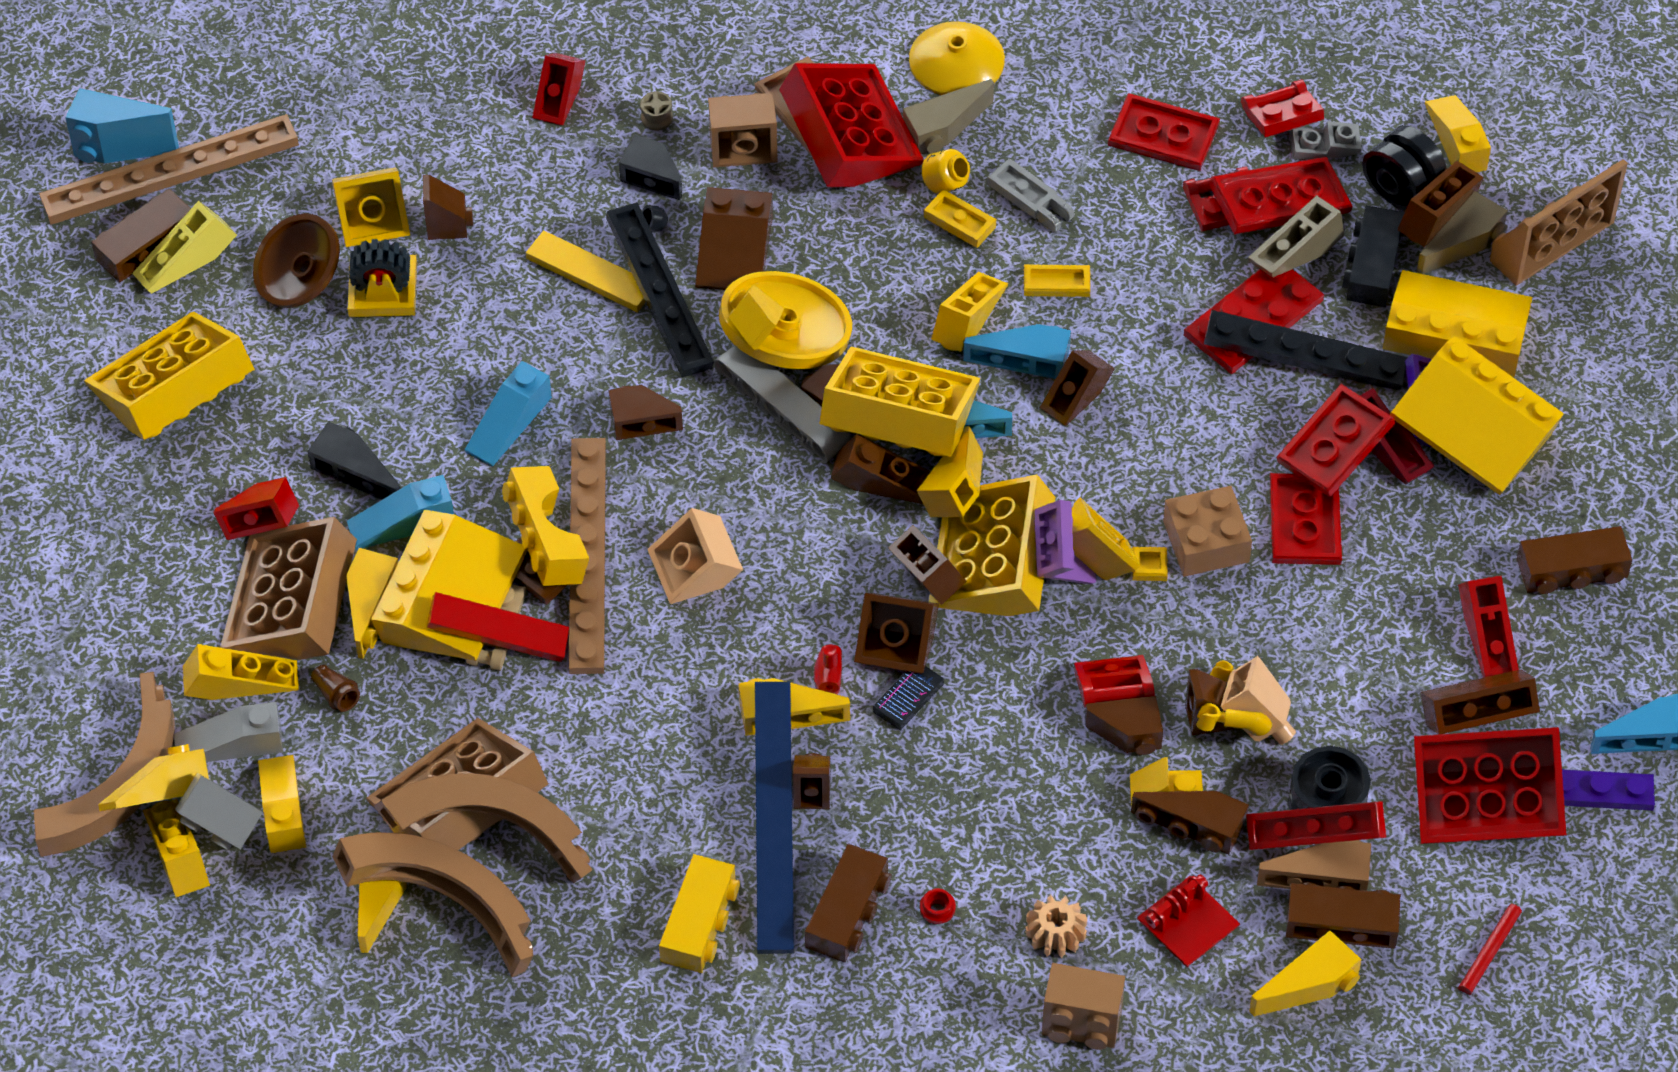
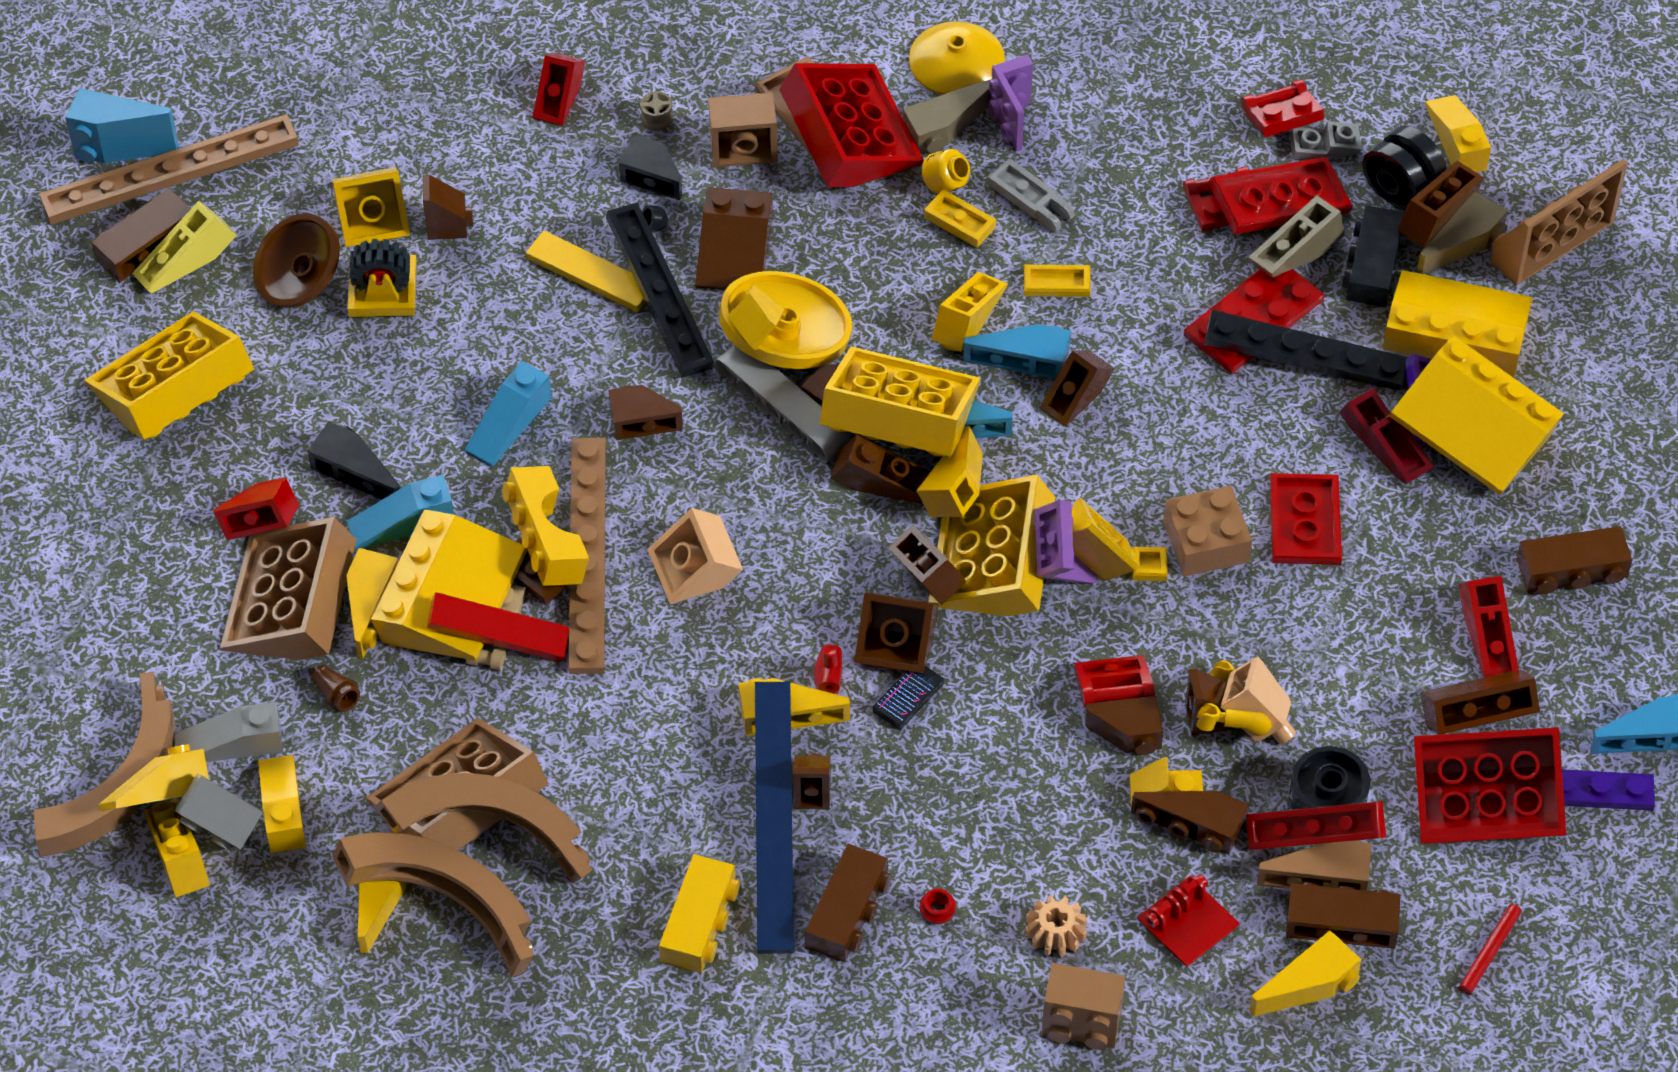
(231, 673): yellow slope -> none
(1009, 95): none -> medium lavender bracket
(1164, 131): red tile -> none
(1335, 440): red tile -> none

